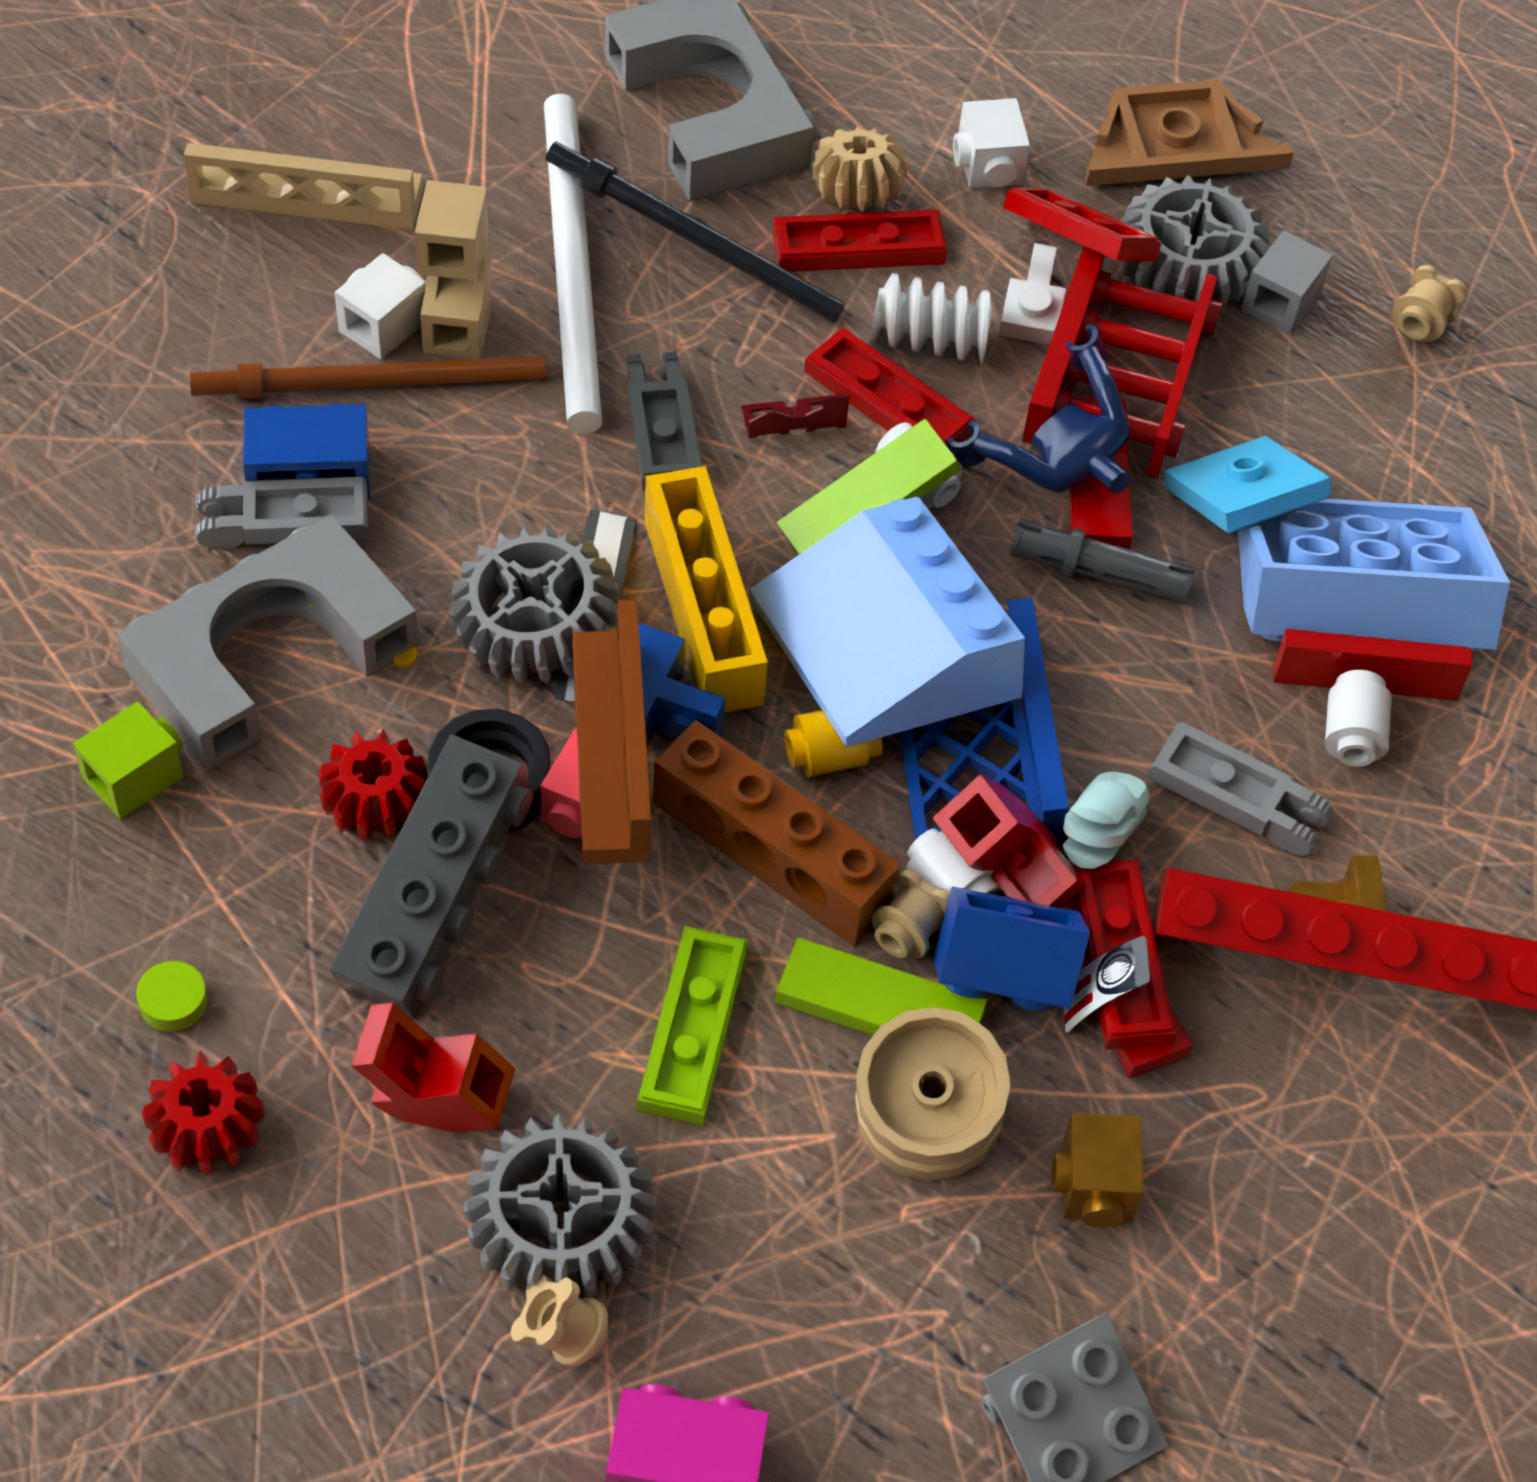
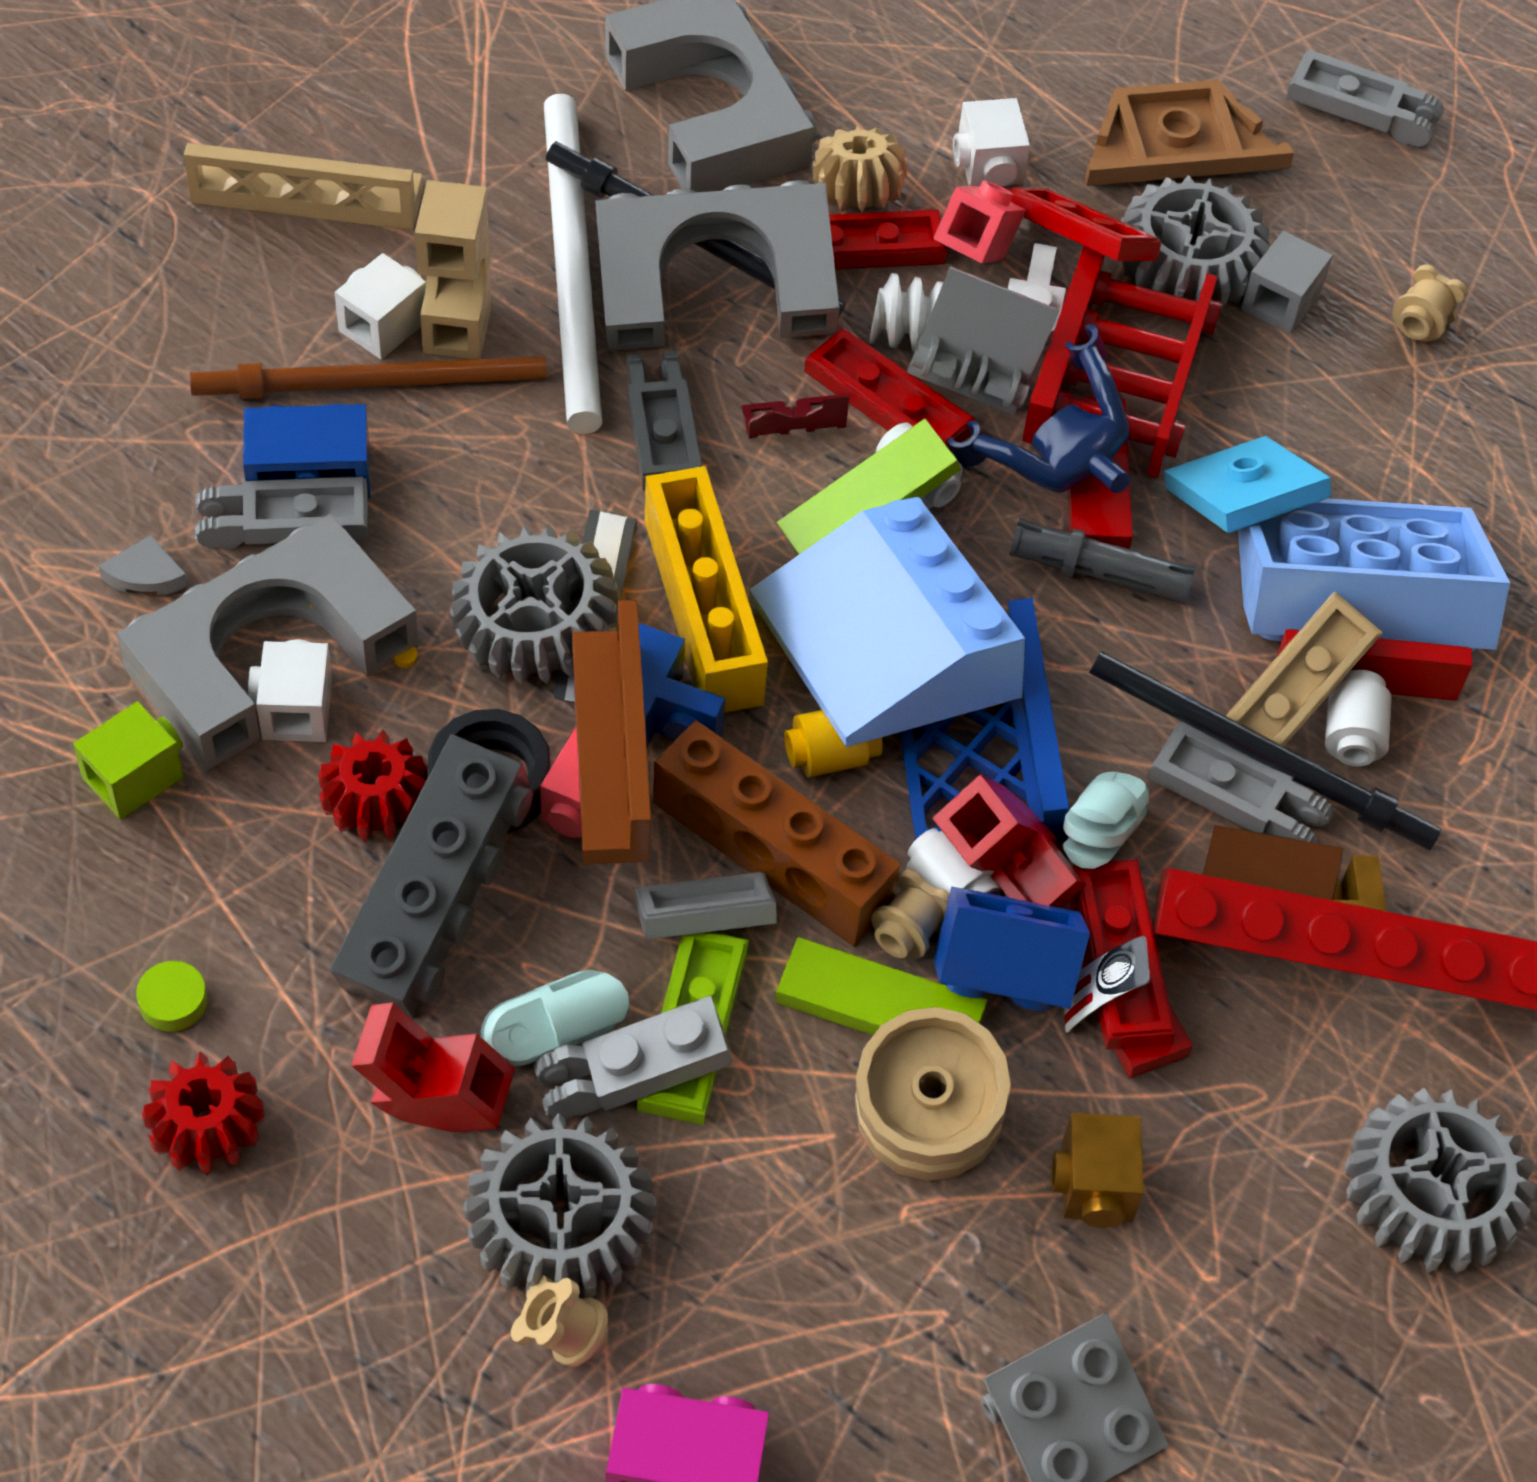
(144, 569): none -> light grey tile
(292, 690): none -> white brick
(555, 1015): none -> light aqua arm
(634, 1060): none -> light grey hinge
(705, 905): none -> light grey tile
(780, 223): none -> light grey arch
(980, 222): none -> coral brick
(983, 341): none -> light grey hinge
(1274, 862): none -> reddish brown tile
(1306, 671): none -> tan tile
(1365, 98): none -> light grey hinge
(1373, 807): none -> black bar
(1421, 1209): none -> light grey gear

